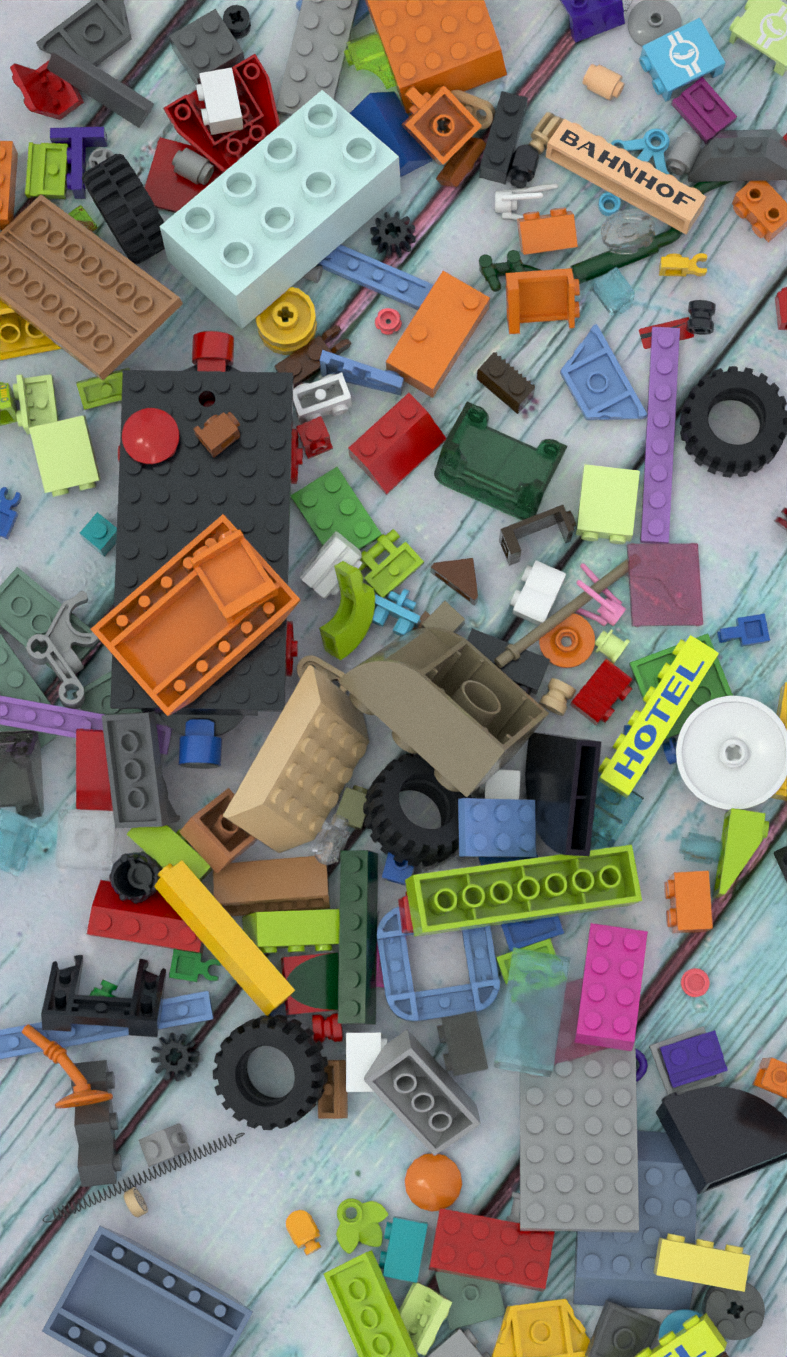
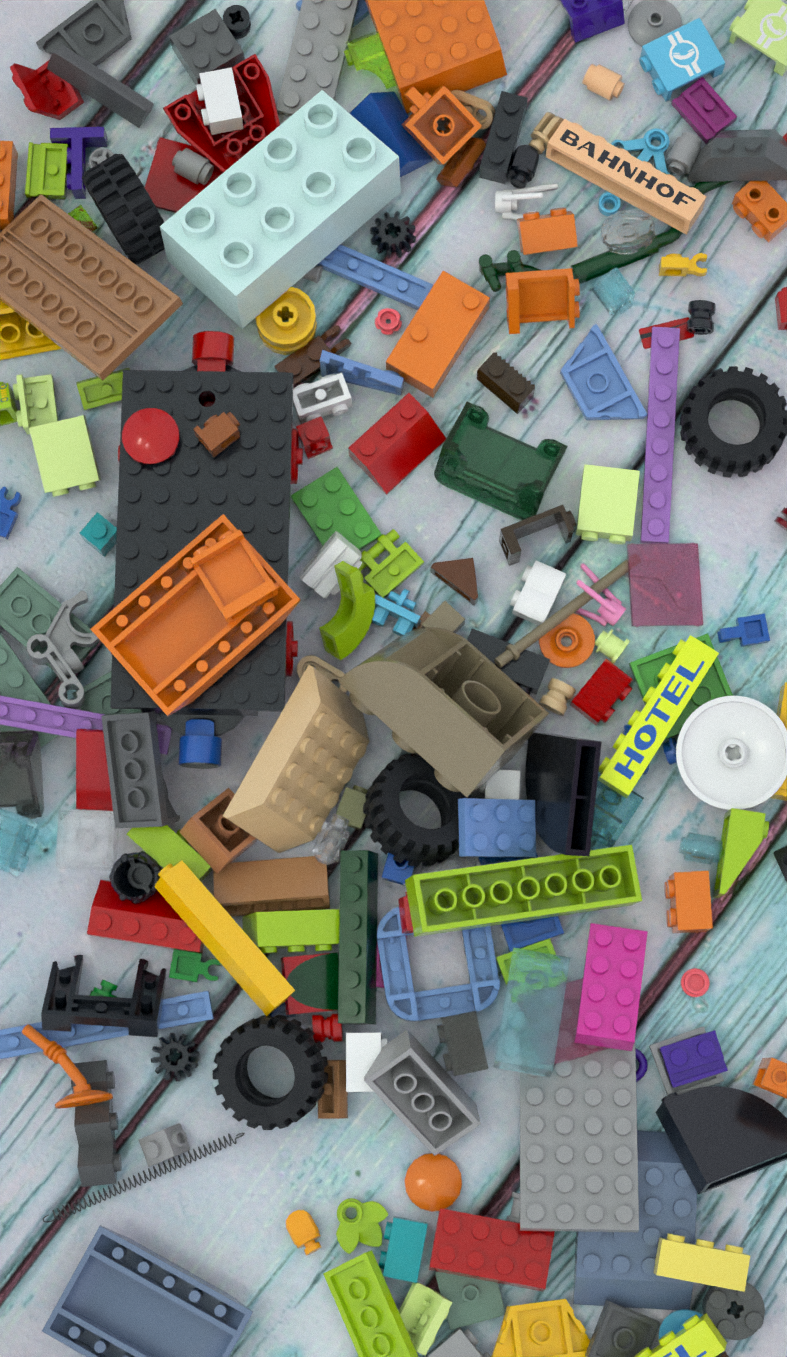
(135, 1202): tan tile -> none

